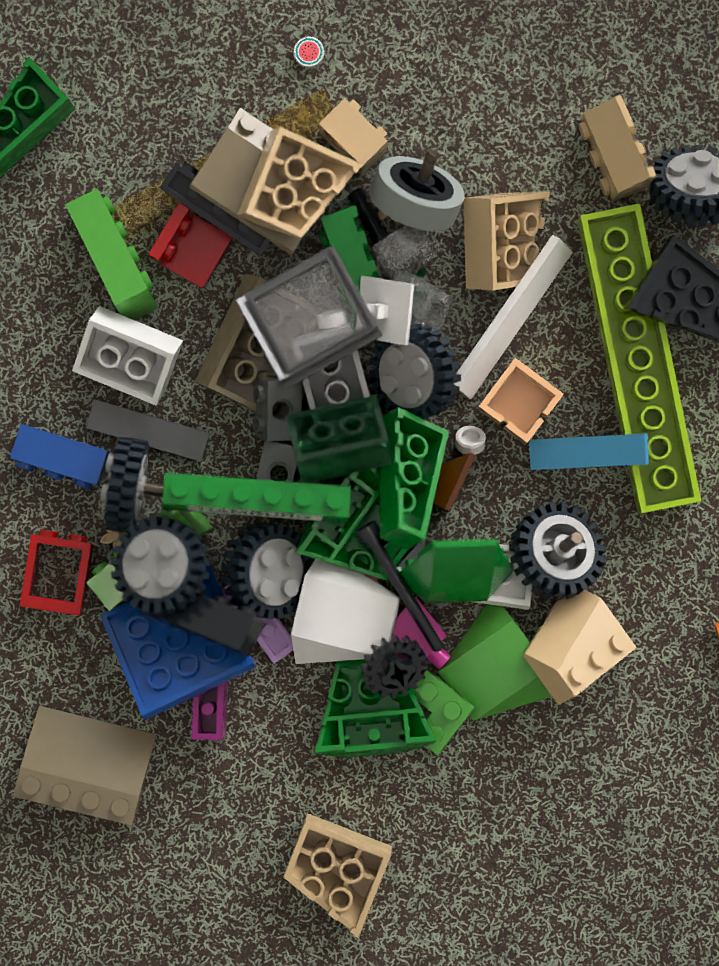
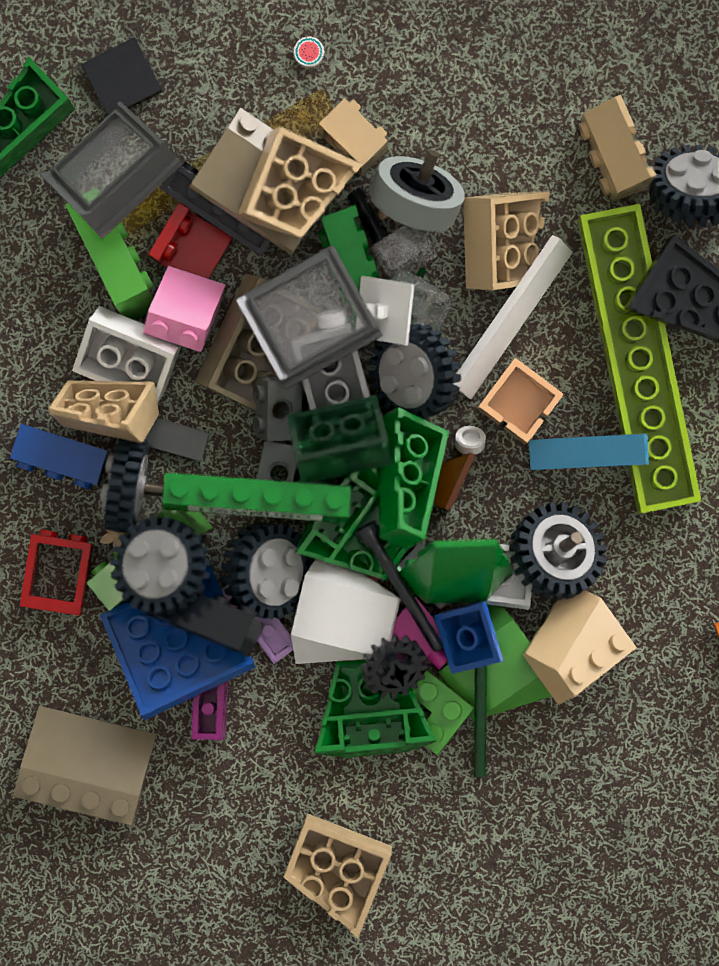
(107, 408): none -> tan wedge
(112, 170): none -> dark grey piece
(122, 76): none -> black tile
(184, 309): none -> bright pink brick
(468, 637): none -> blue slope
(480, 716): none -> dark green bar

